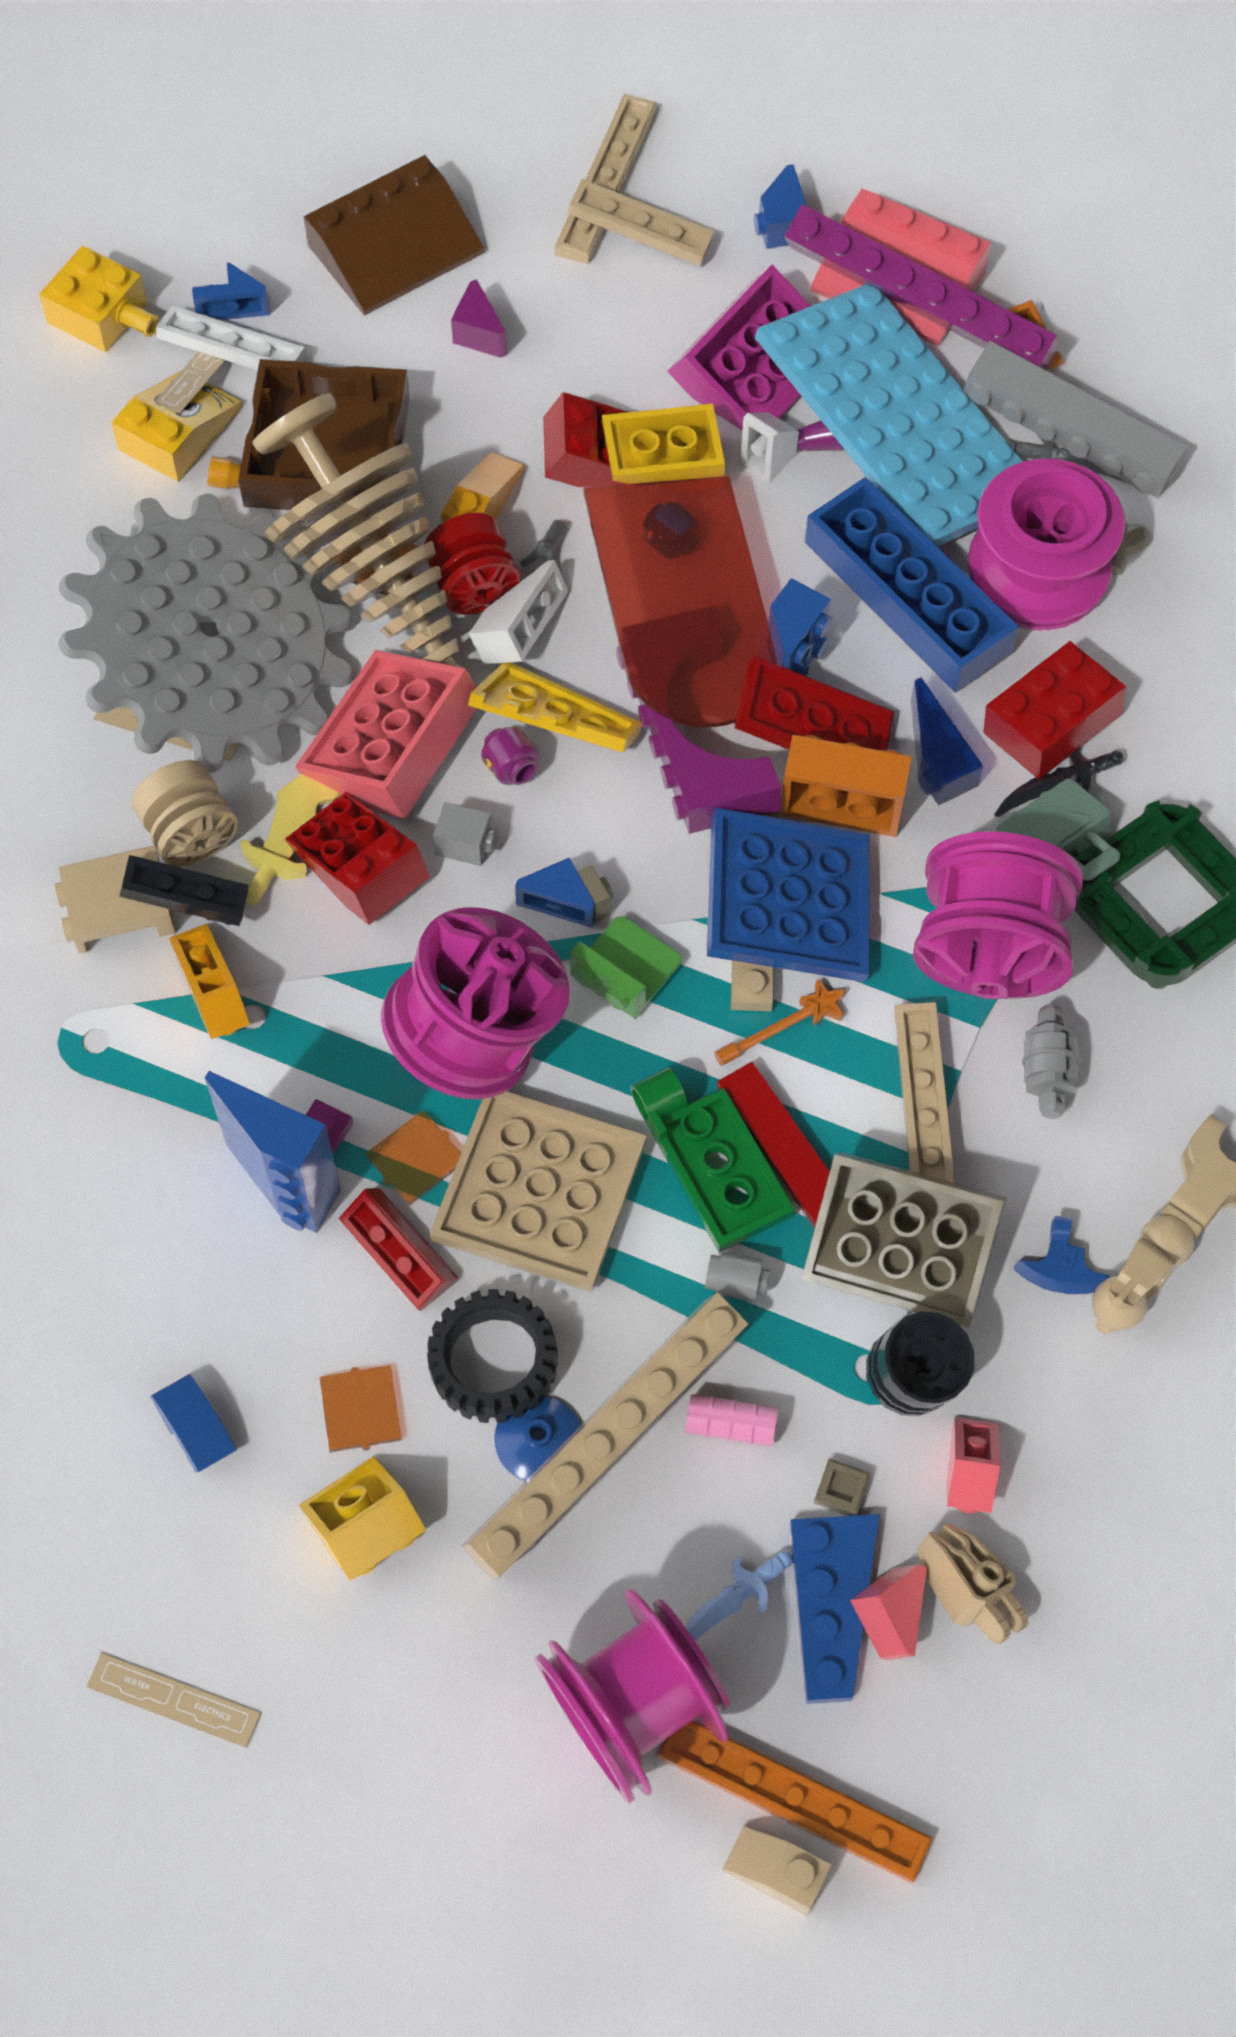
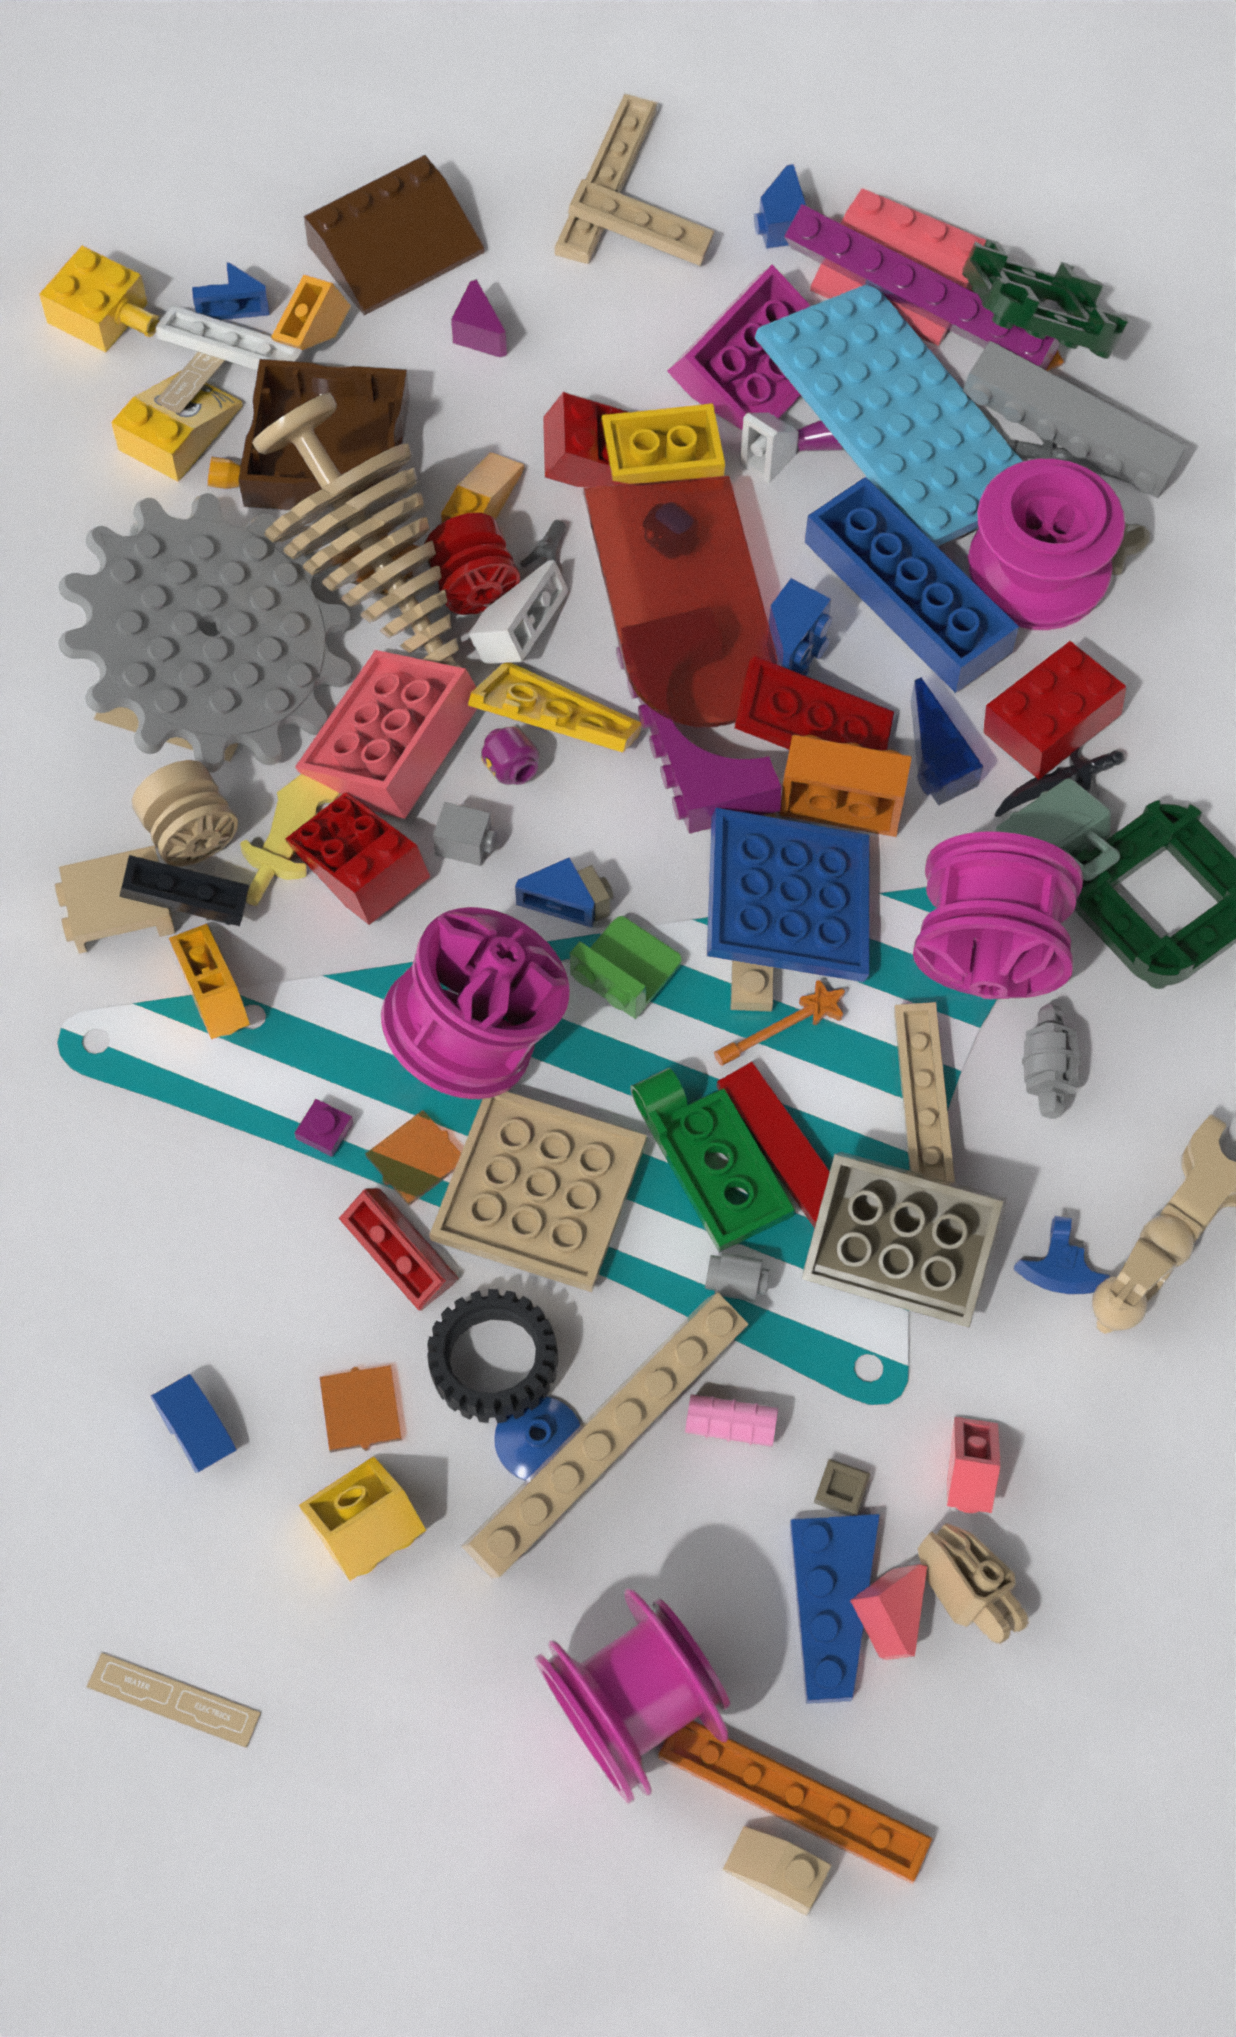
(280, 1152): blue slope -> none
(311, 314): none -> light orange slope
(733, 1596): light blue piece -> none
(942, 1359): black wheel -> none
(1015, 294): none -> dark green plate

